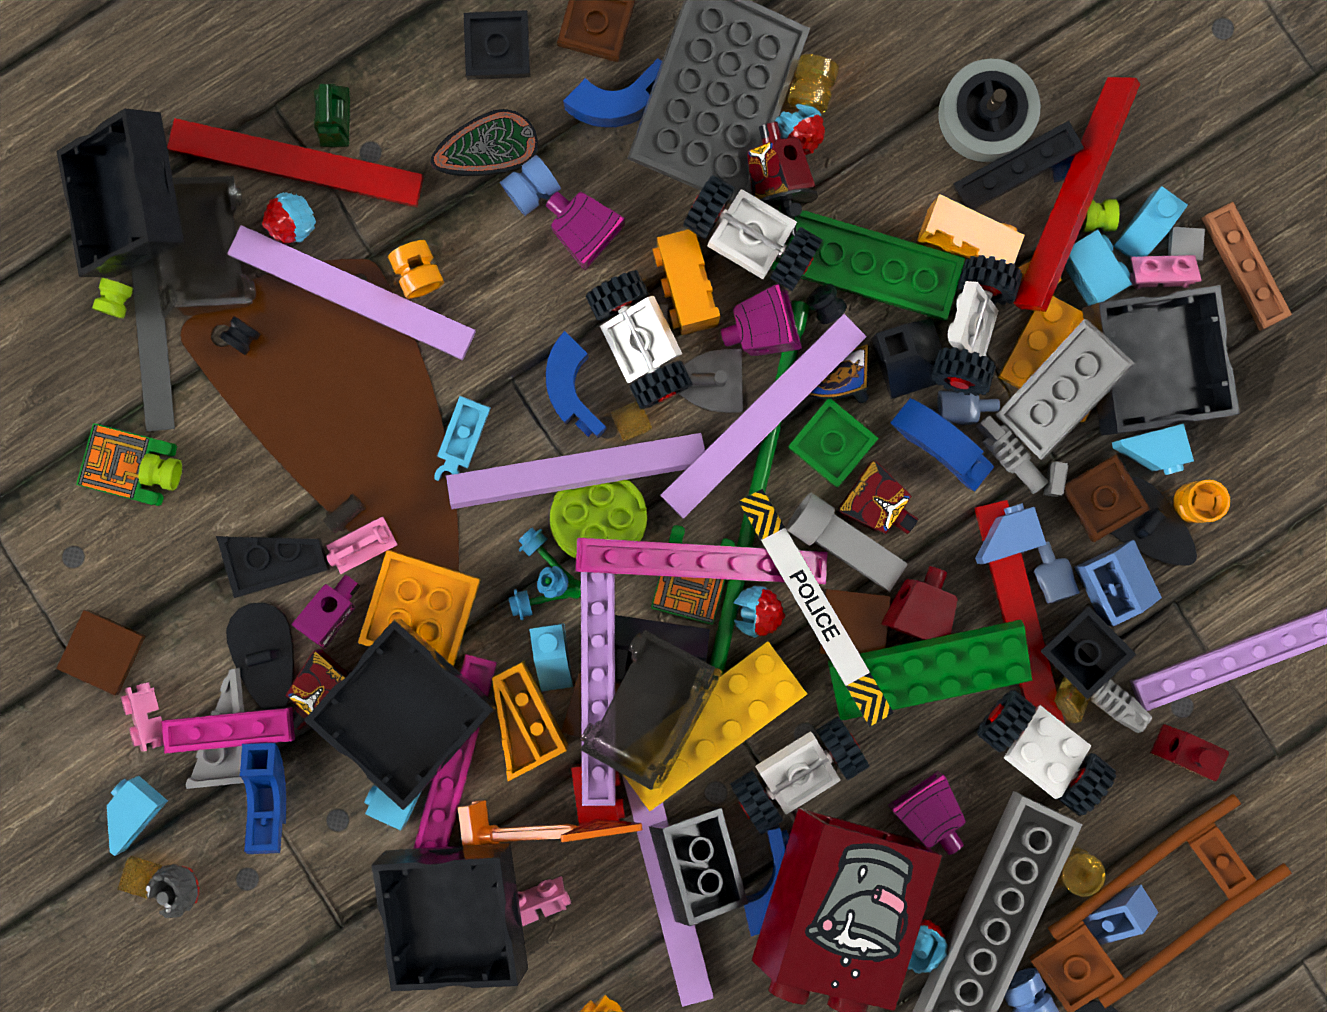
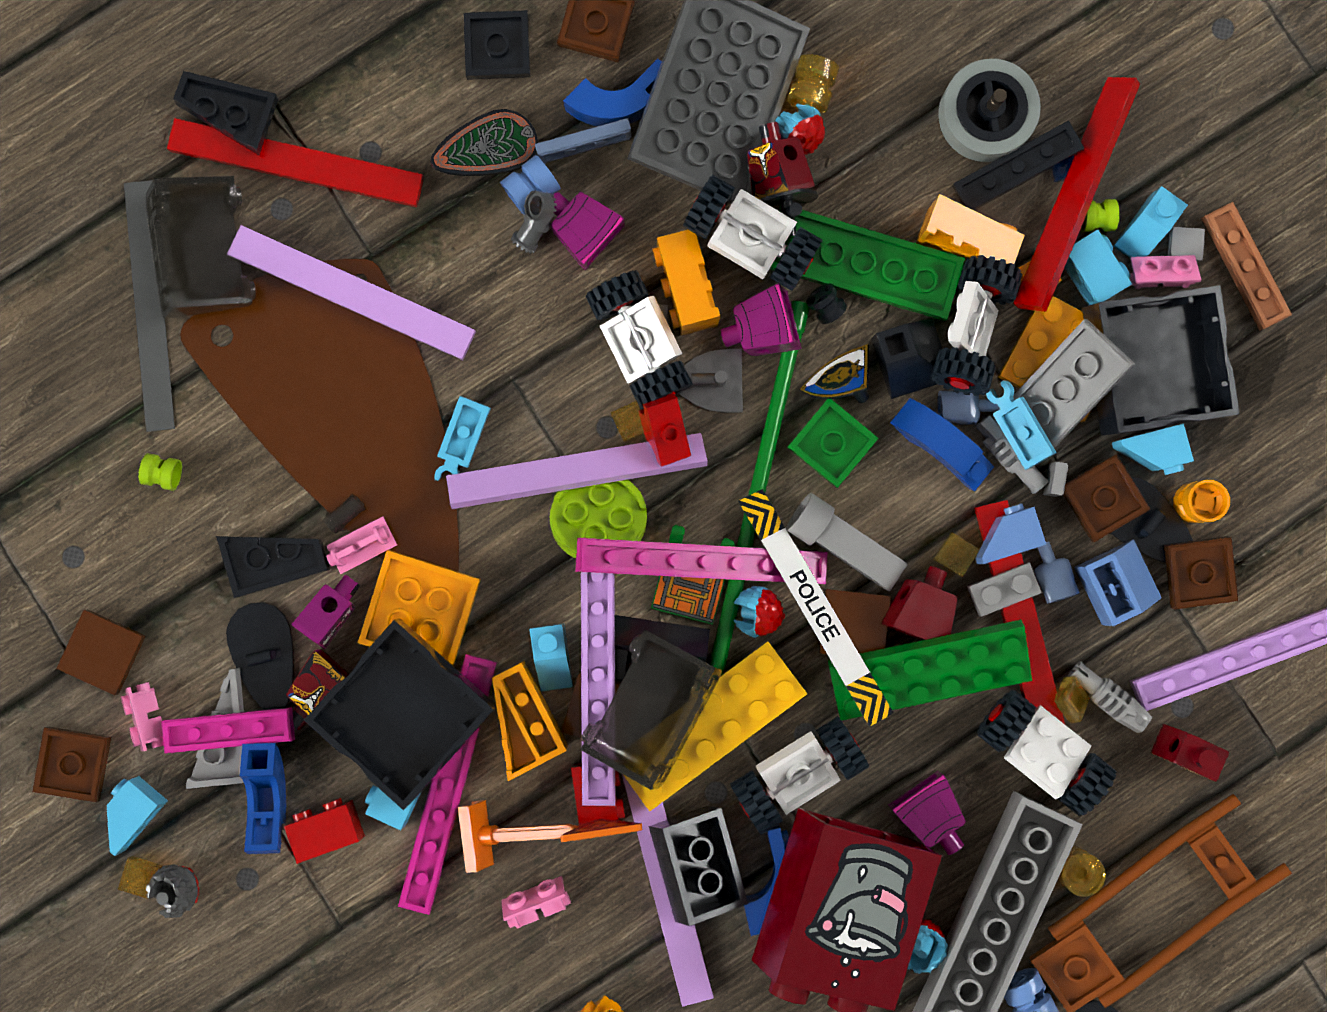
(71, 764): none -> reddish brown tile
(112, 298): lime wheel -> none
(114, 463): flag -> none
(120, 194): black tile -> none
(228, 107): none -> black wing
(239, 335): black wheel -> none
(288, 218): piece -> none
(324, 830): none -> red brick
(332, 115): dark green piece -> none
(420, 279): light orange wheel -> none
(450, 917): black tile -> none
(534, 222): none -> dark grey connector
(553, 582): dark azure plant -> none
(561, 375): blue arch -> none
(584, 141): none -> sand blue tile
(665, 429): none -> red brick
(763, 416): lavender tile -> none
(878, 502): torso -> none
(956, 554): none -> clear yellow plate
(1004, 589): none -> light grey plate
(1021, 427): none -> medium azure plate
(1087, 652): black slope -> none
(1122, 916): medium blue slope -> none
(1201, 572): none -> reddish brown tile

